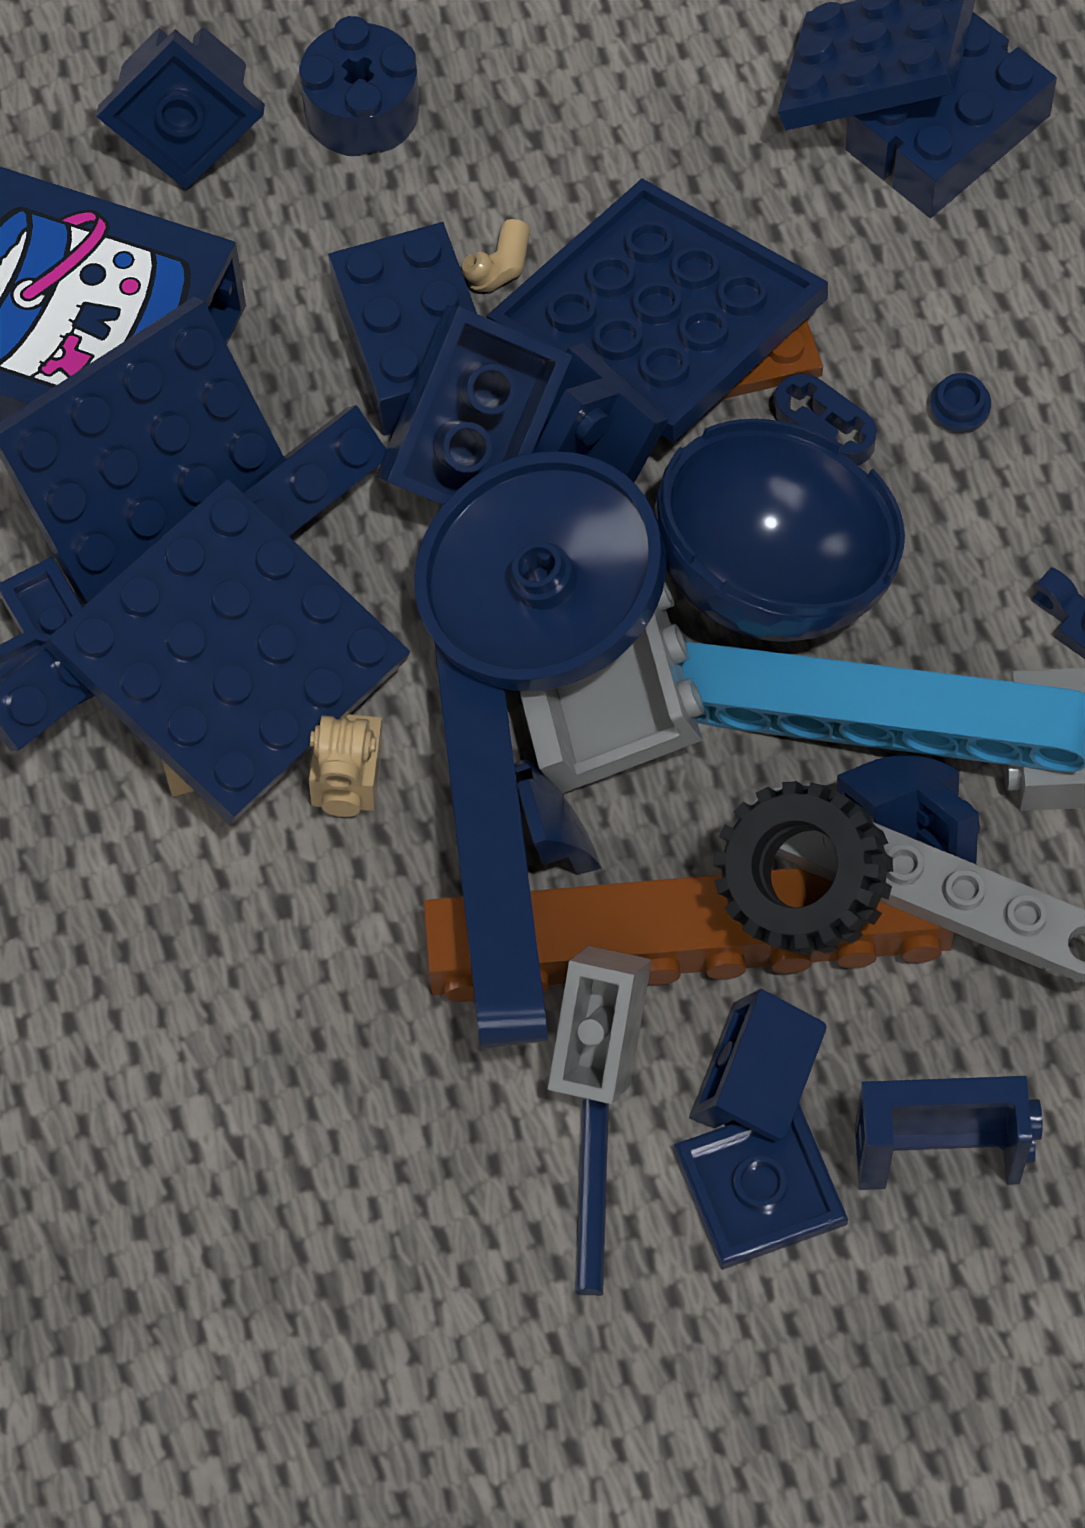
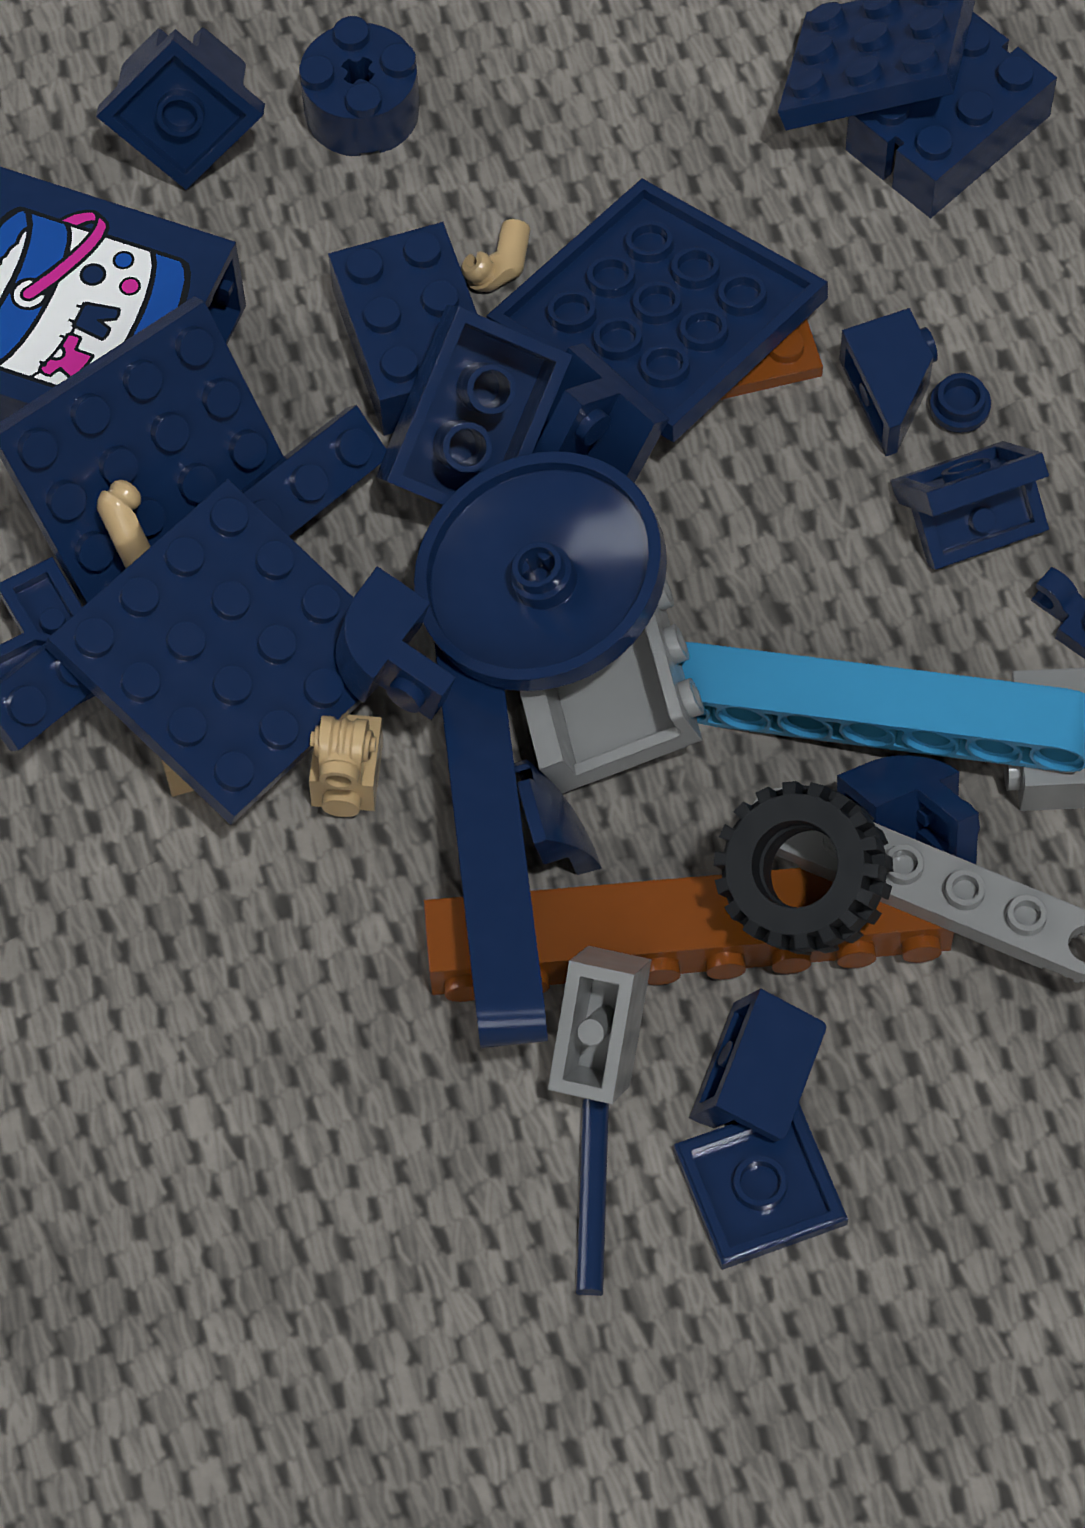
(121, 522): none -> tan arm
(376, 649): none -> dark blue brick
(777, 530): dark blue piece -> none
(830, 413): dark blue beam -> none
(889, 372): none -> dark blue slope
(945, 1116): dark blue panel -> none
(975, 501): none -> dark blue bracket

